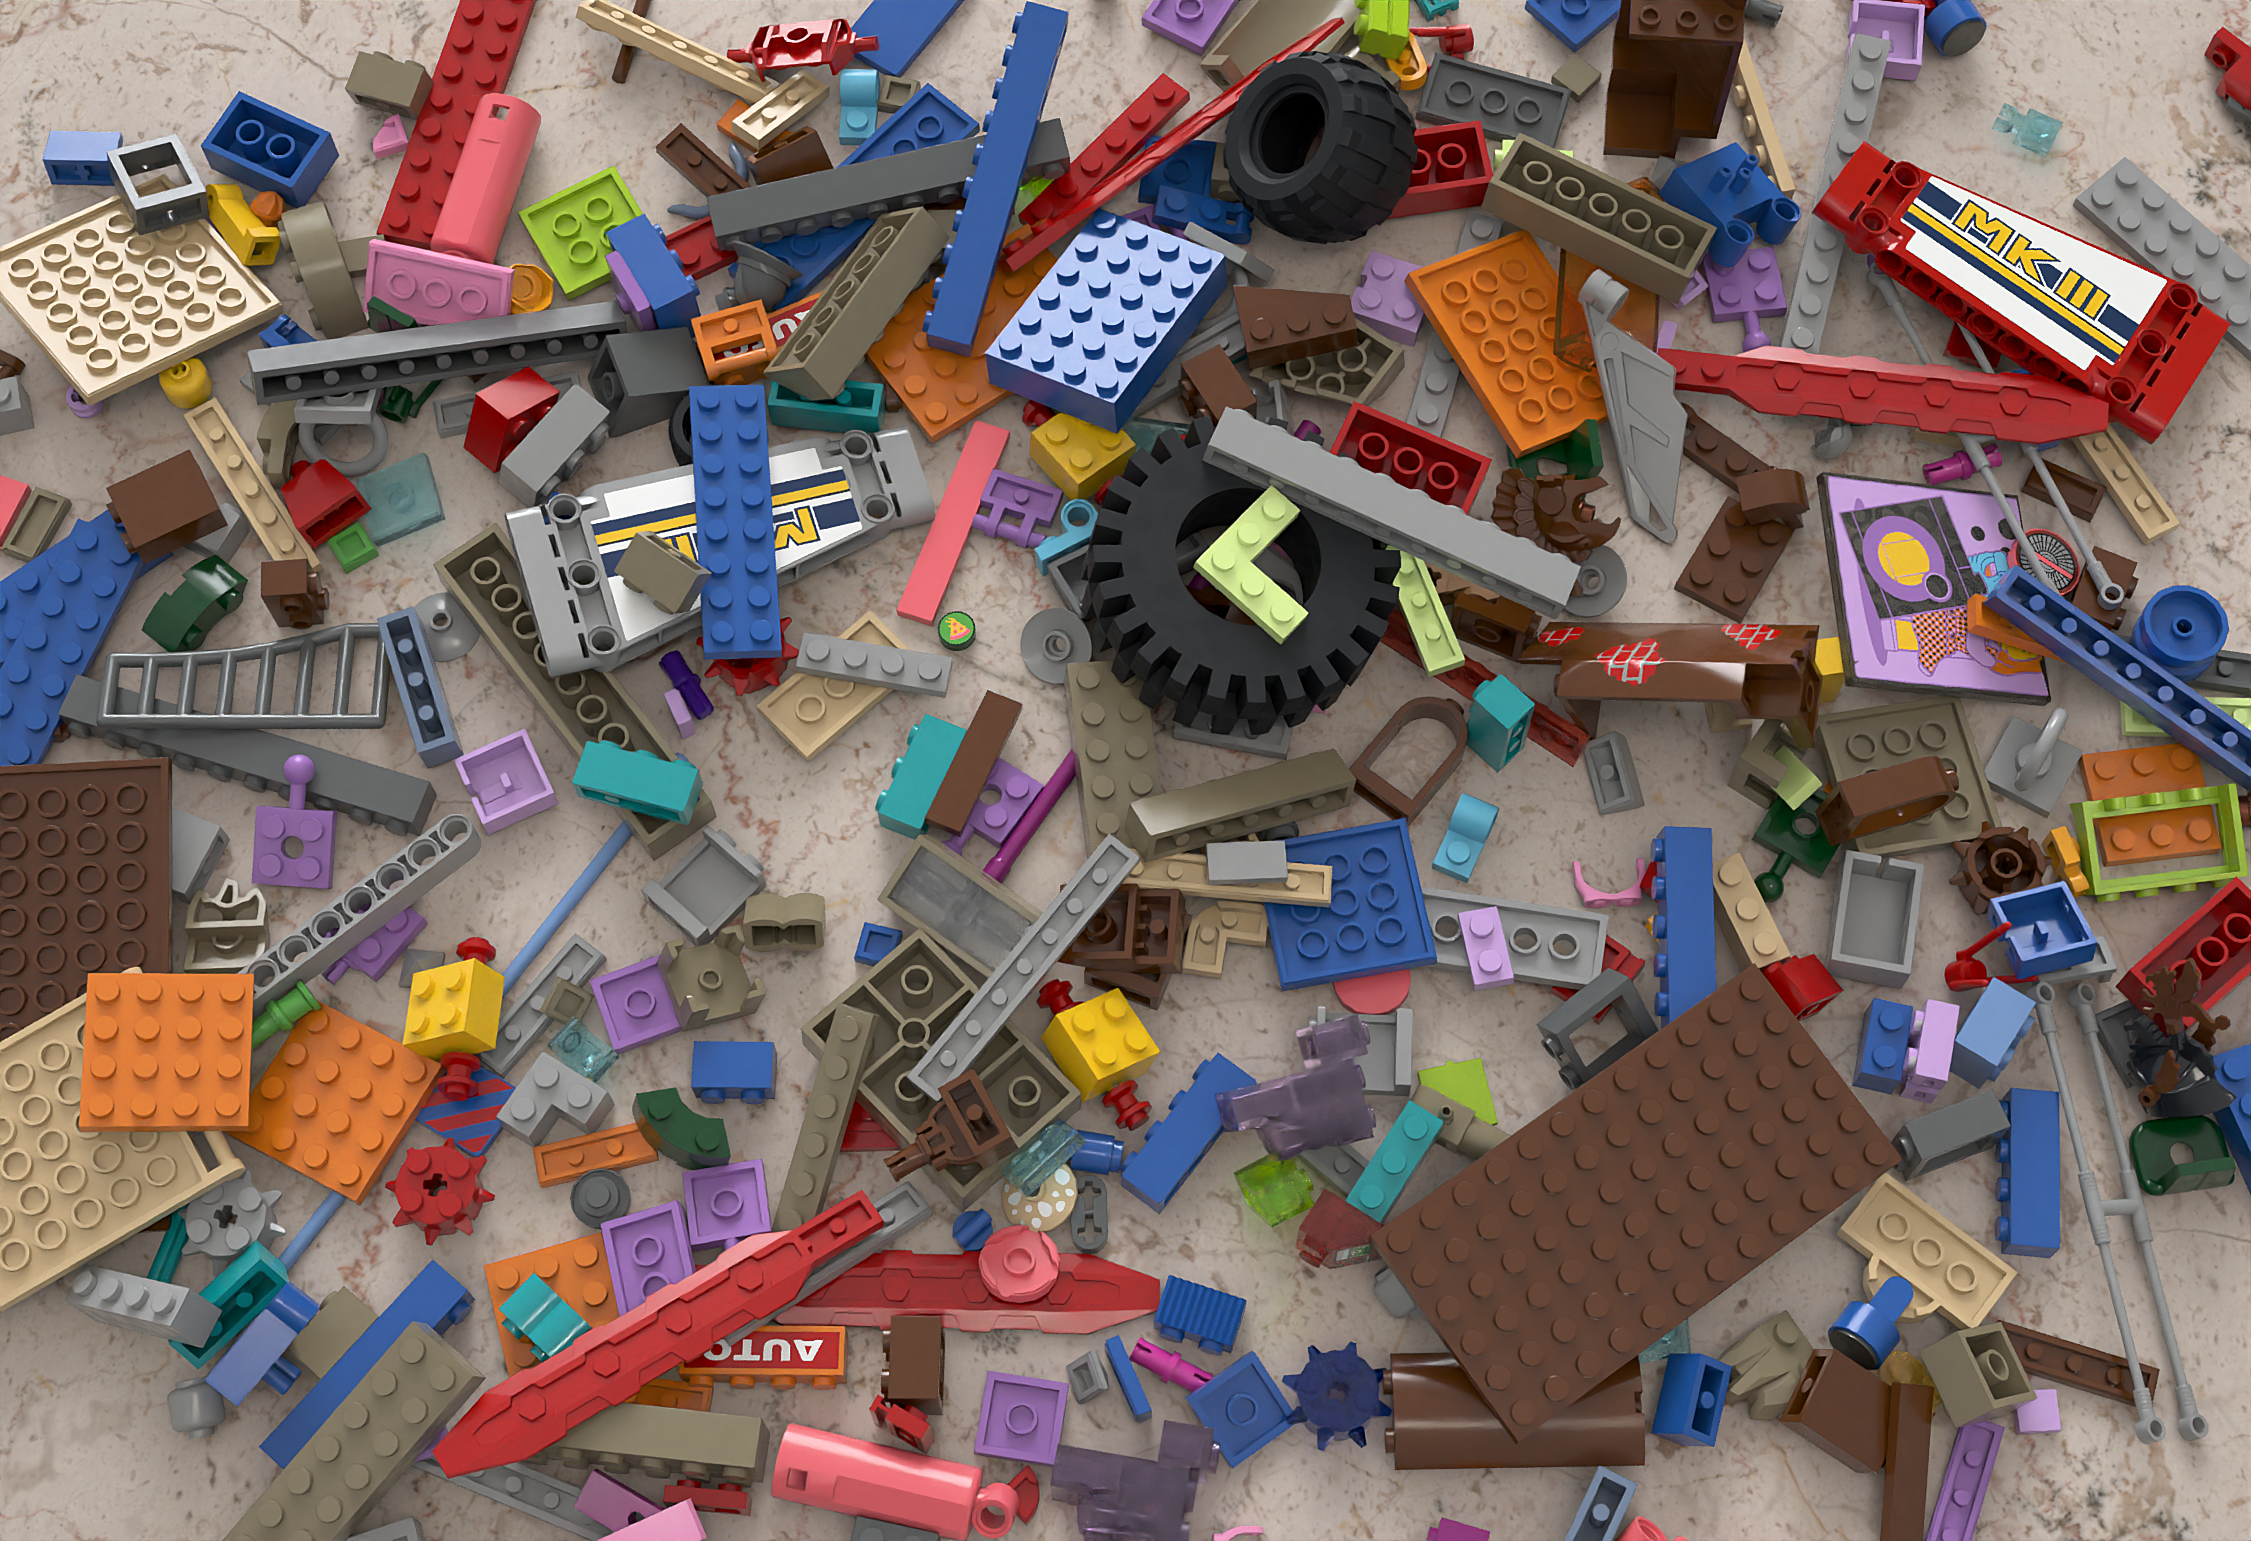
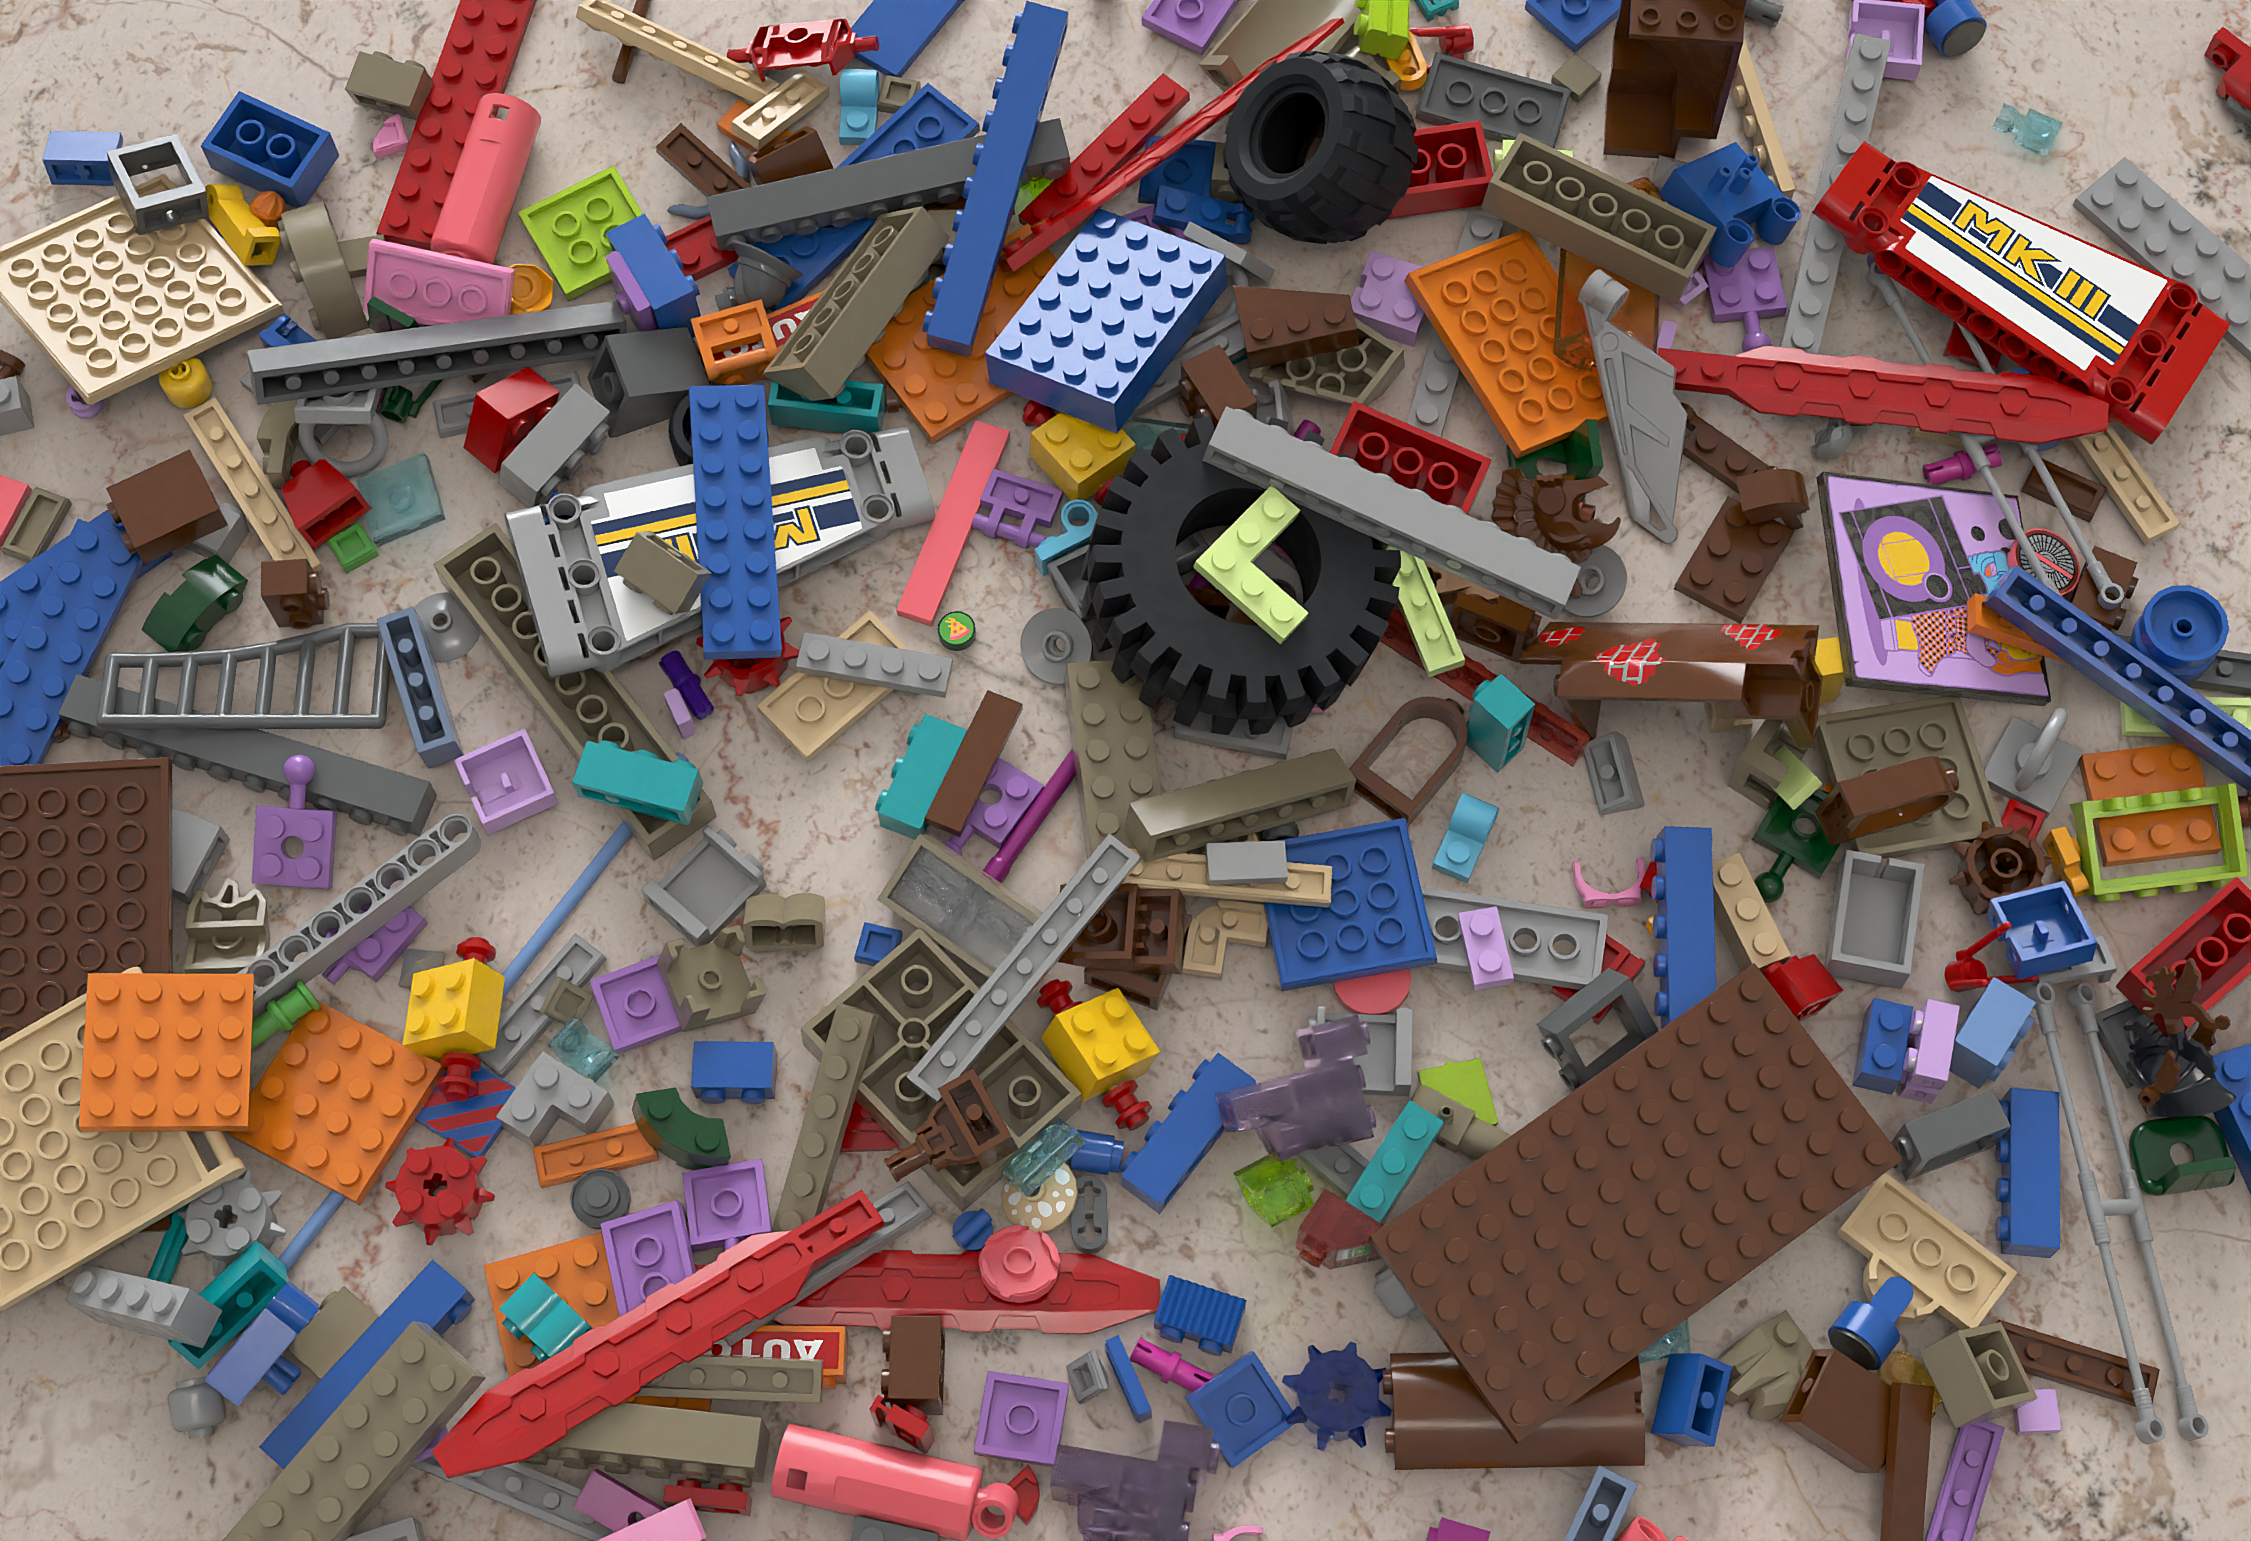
(742, 1379): none -> dark tan plate
(2019, 815): none -> red tile

